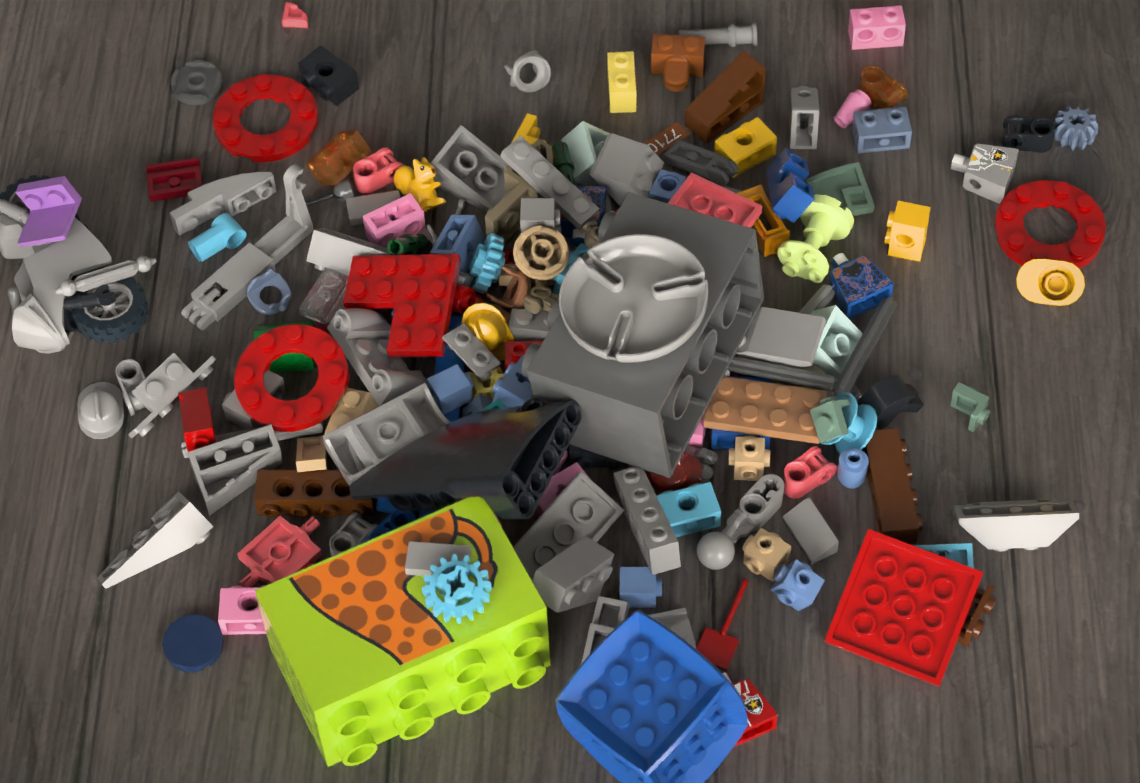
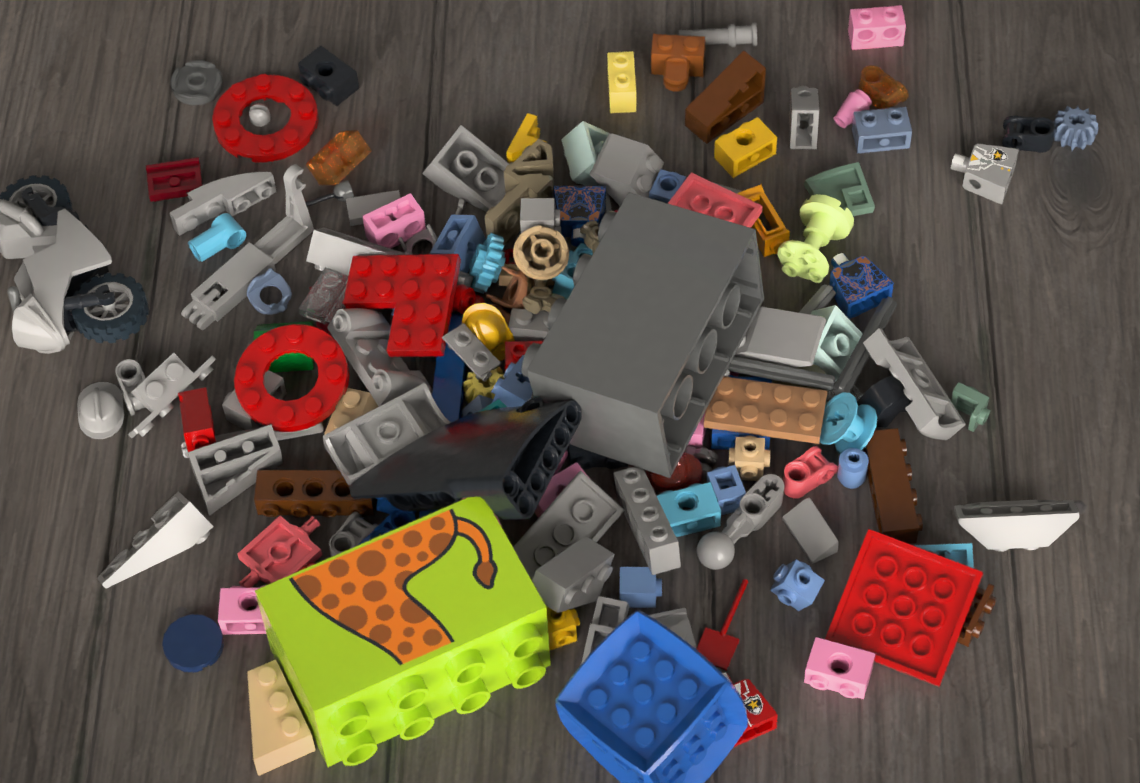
(51, 208): medium lavender bracket -> none
(105, 276): light grey wheel -> none
(259, 115): none -> light grey hinge
(276, 720): none -> tan wedge
(294, 16): coral tile -> none
(311, 454): tan tile -> none
(375, 171): coral piece -> none
(407, 244): dark green pin -> none
(419, 183): yellow animal -> none
(423, 555): light grey tile -> none
(448, 578): medium azure gear -> none
(451, 388): medium blue brick -> none
(540, 67): light grey piece -> none
(549, 182): light grey plate -> none
(562, 161): dark green pin -> none
(562, 627): none -> yellow brick
(634, 298): light grey piece -> none
(667, 138): dark orange sticker -> none
(700, 162): dark grey hinge -> none
(727, 487): none -> medium blue brick
(765, 553): tan brick -> none
(787, 187): blue arch -> none
(830, 419): sand green bracket -> none
(831, 655): none -> bright pink brick
(907, 230): yellow brick -> none
(930, 405): none -> light grey piece
(1041, 194): red plate -> none
(1050, 282): yellow piece -> none

